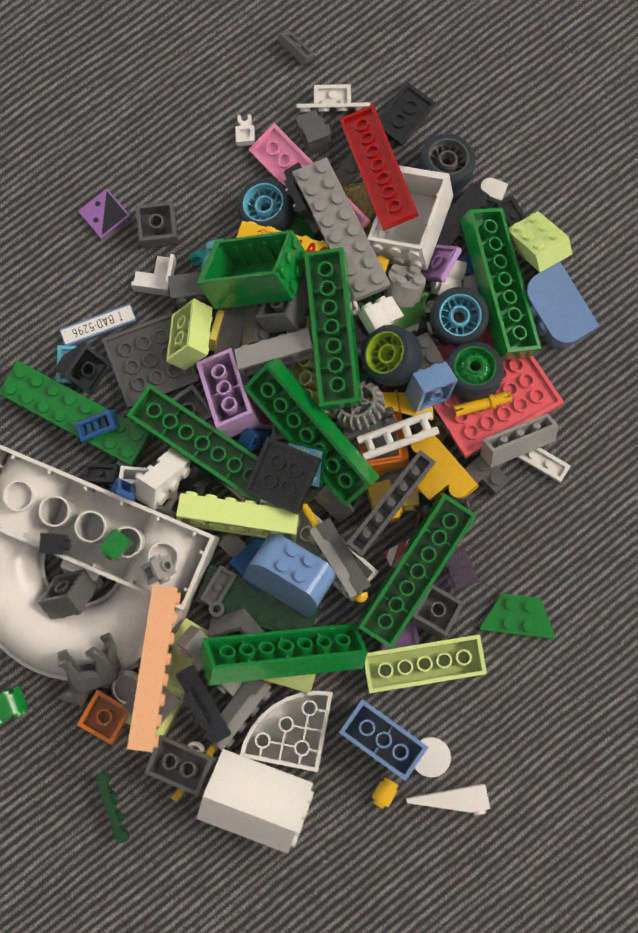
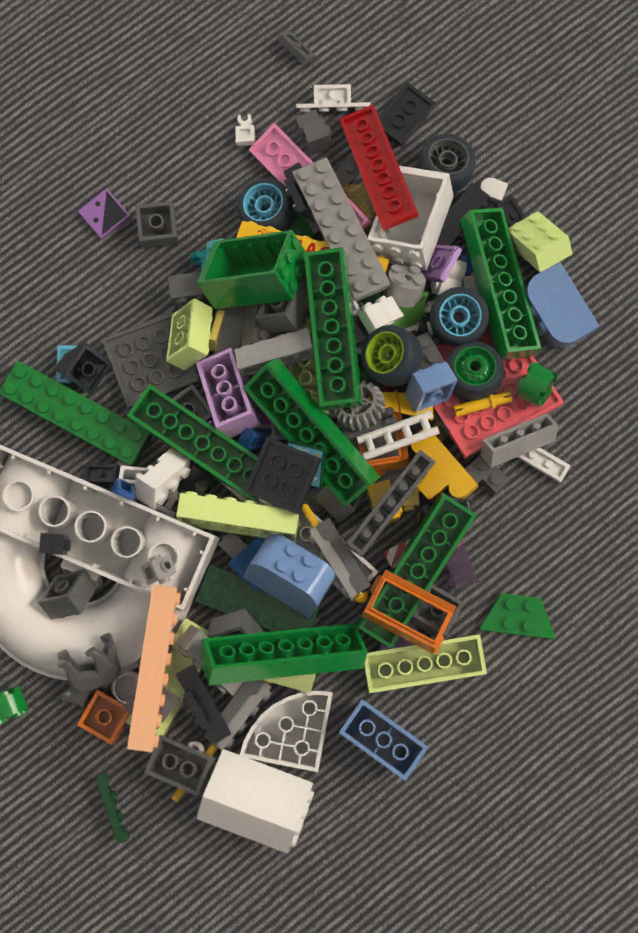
(98, 325): white tile -> none
(110, 414): blue slope -> none
(115, 545): green brick -> none
(157, 282): white panel -> none
(218, 589): dark grey hinge -> none
(385, 793): yellow brick -> none
(400, 629): none -> orange piece
(436, 758): white tile -> none
(464, 799): white slope -> none
(537, 384): none -> green brick

